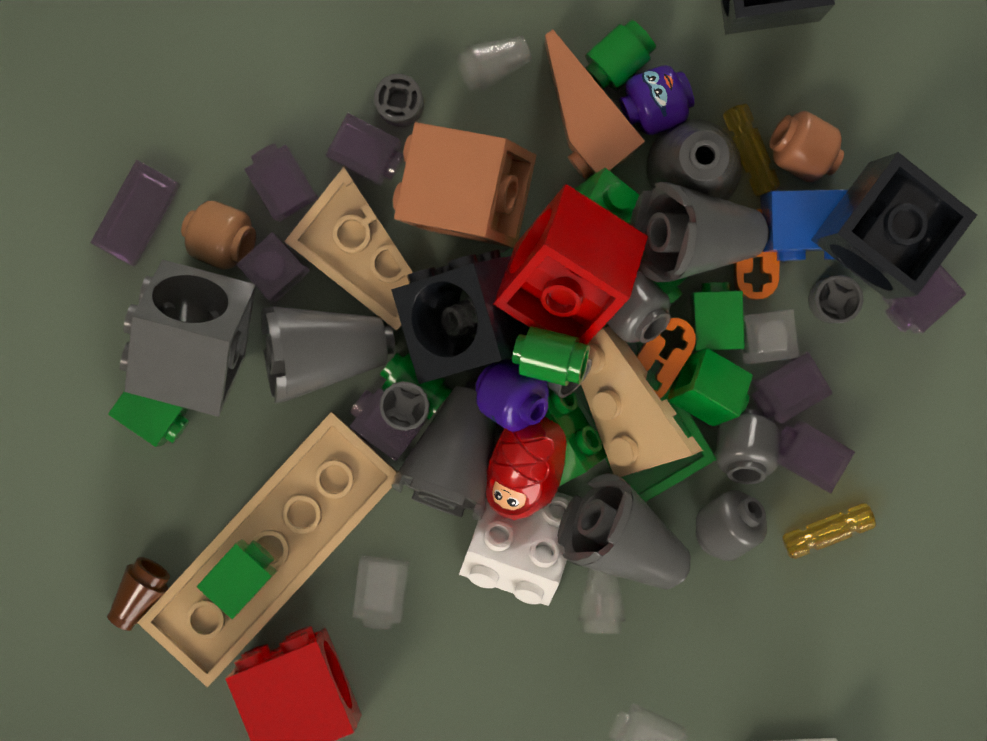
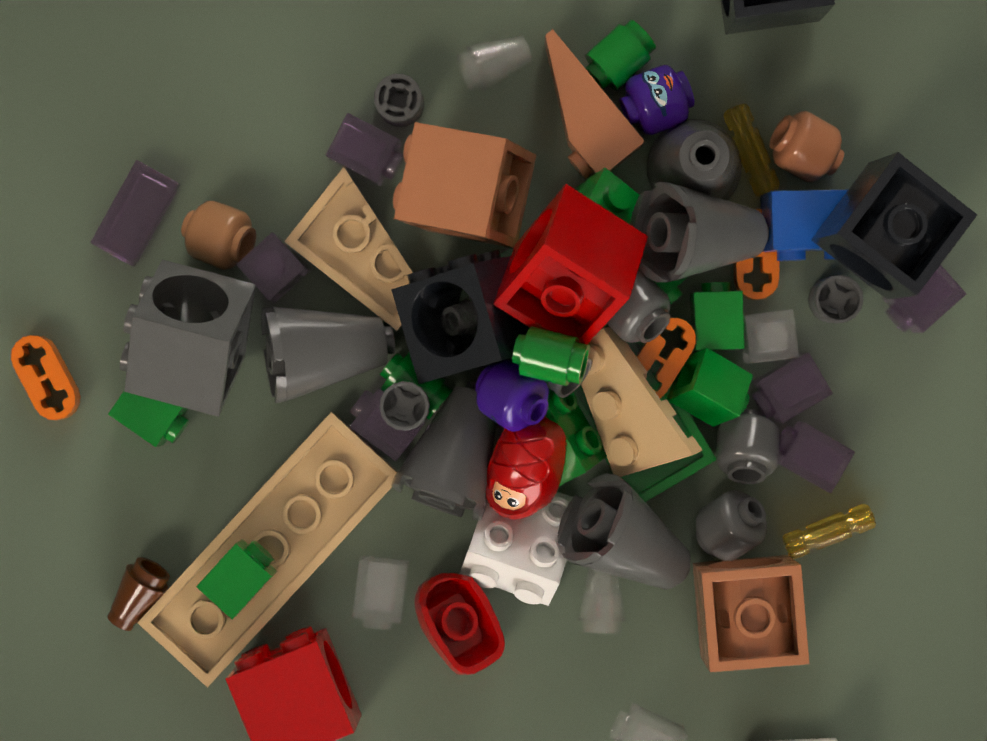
(35, 382): none -> orange beam
(280, 181): brick -> none
(459, 622): none -> red piece
(751, 613): none -> nougat brick

